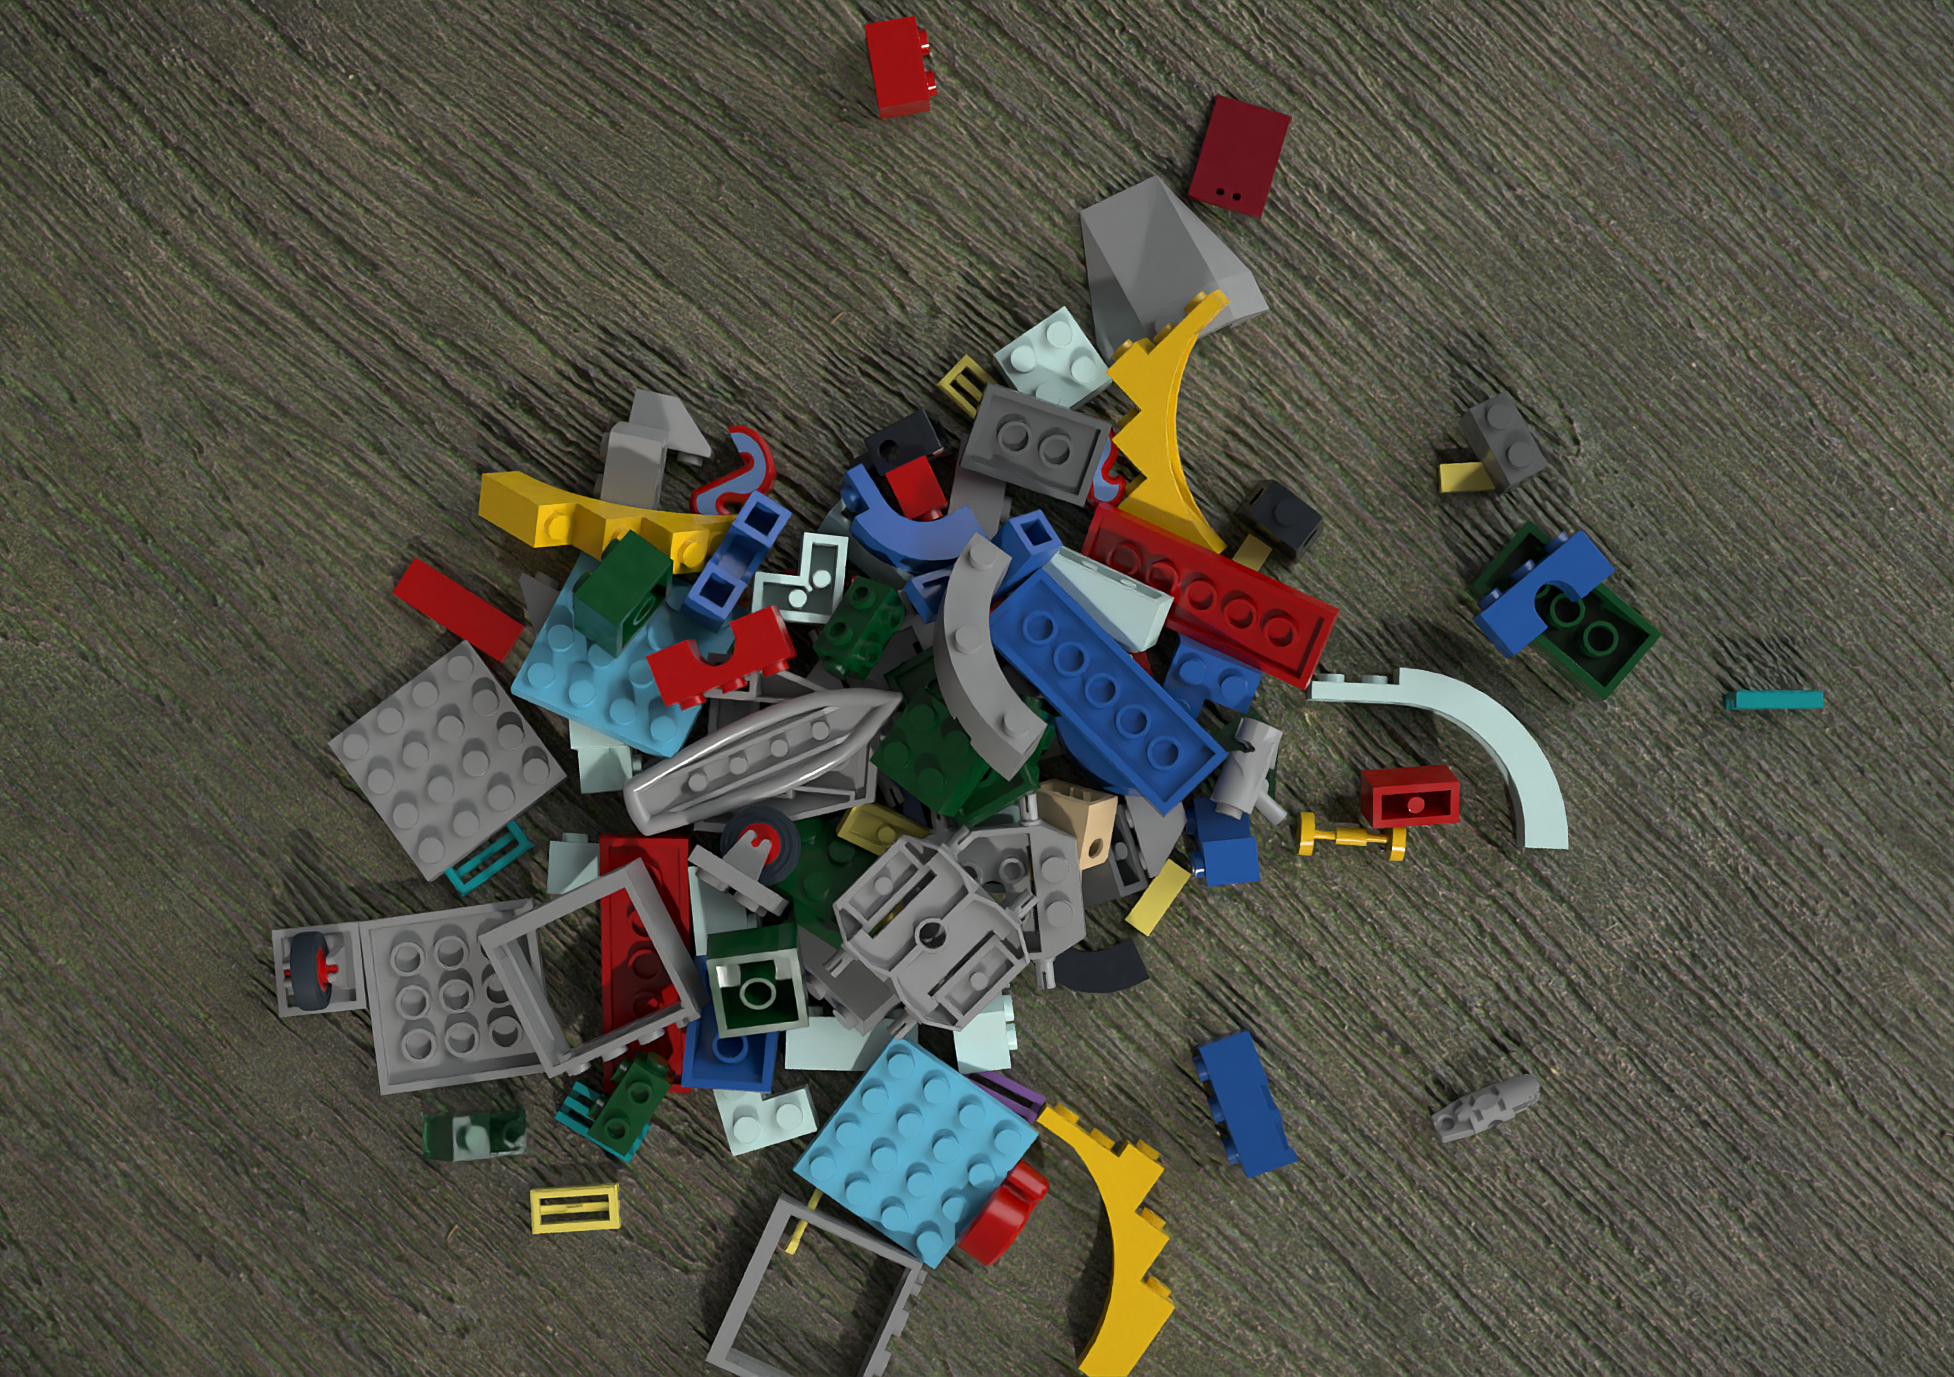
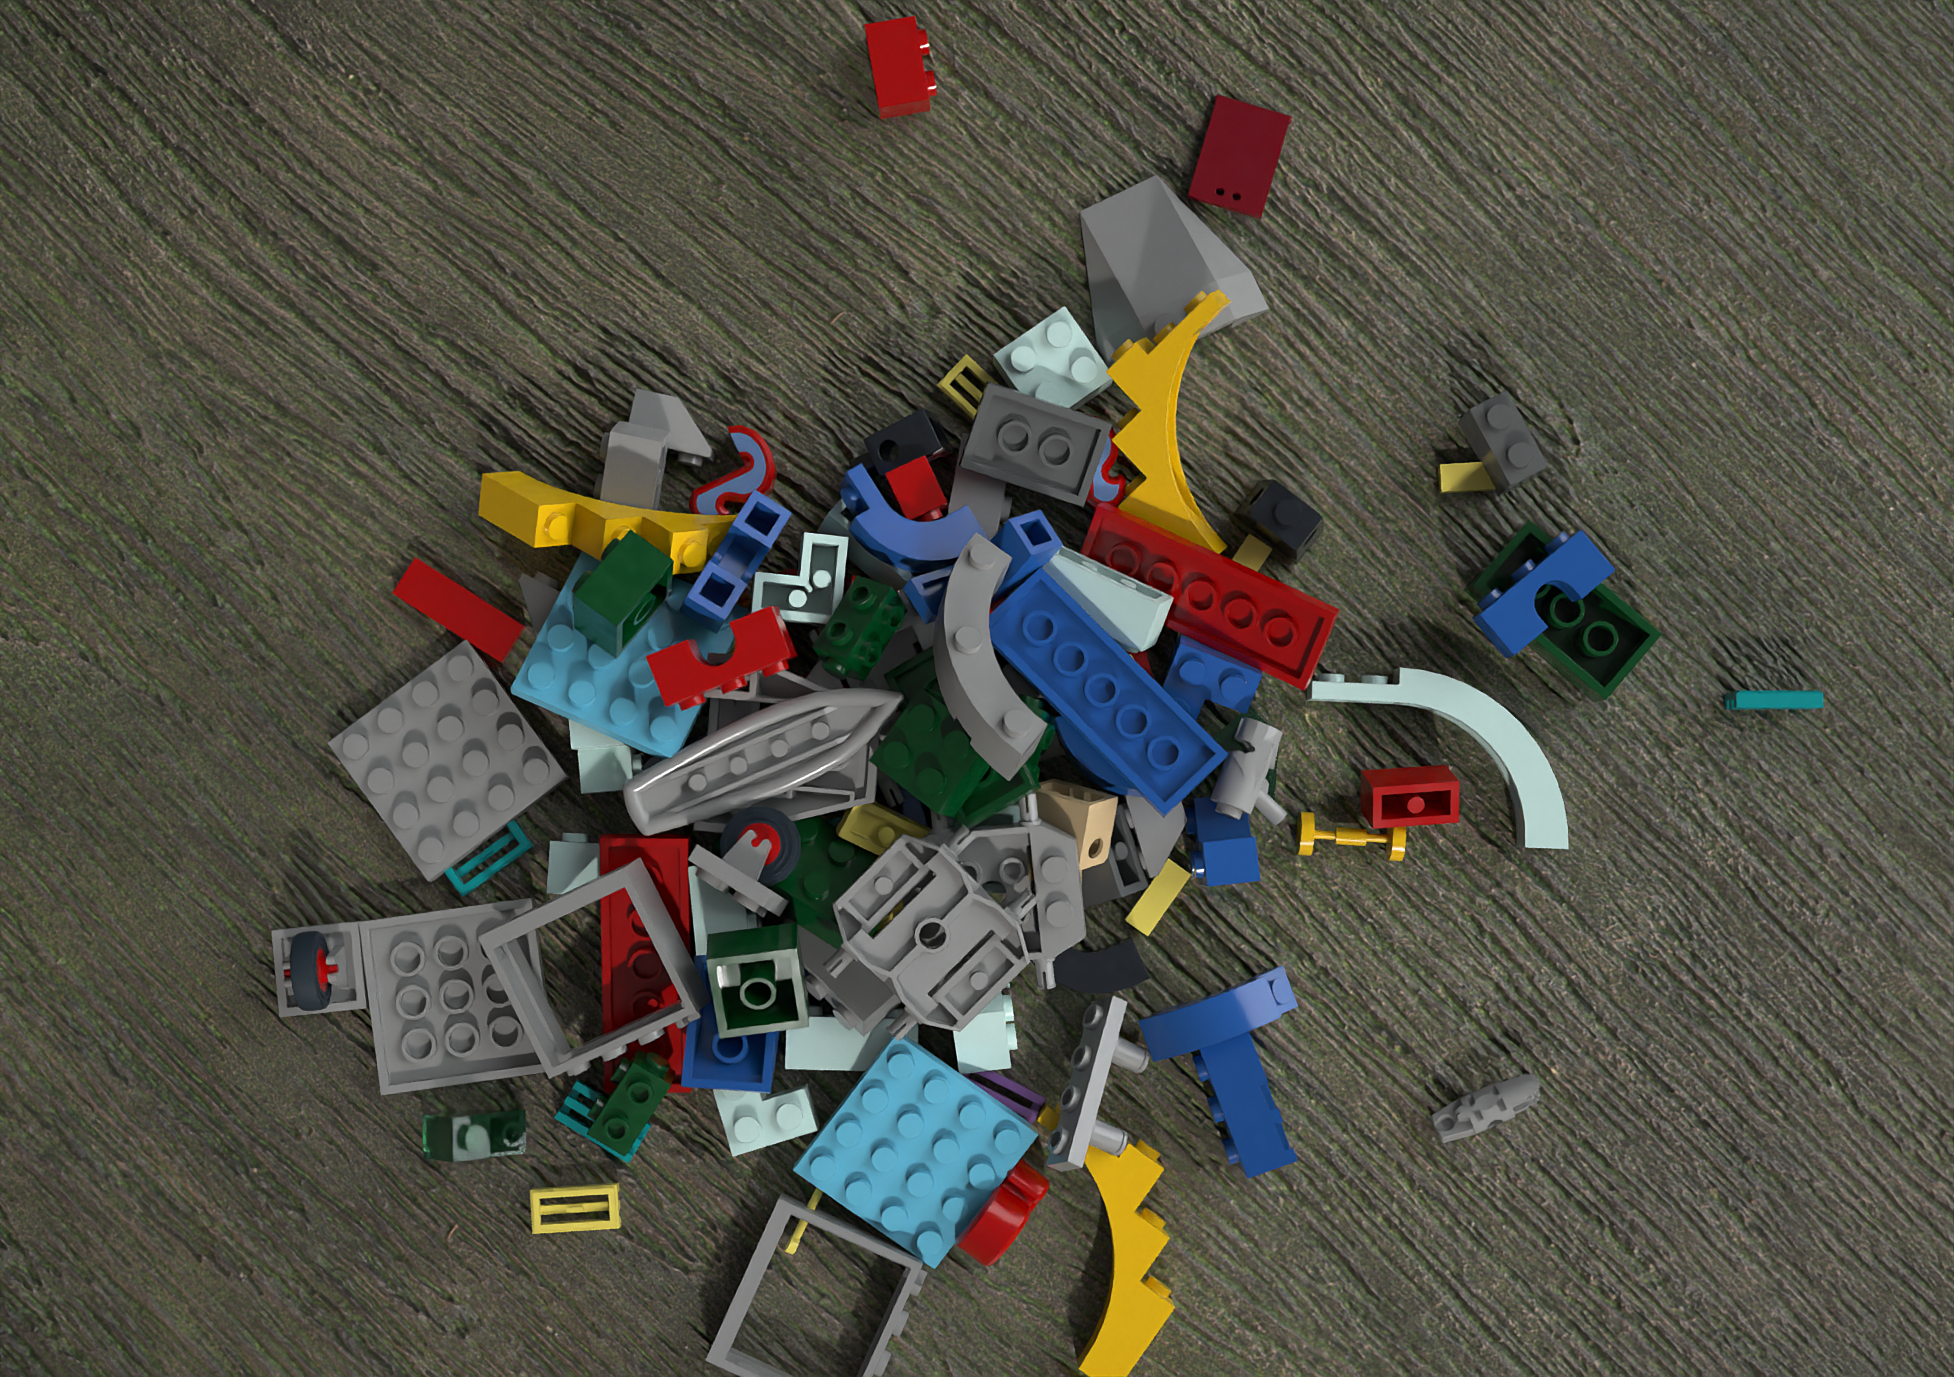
(1082, 1096): none -> light grey plate
(1218, 1015): none -> blue arch

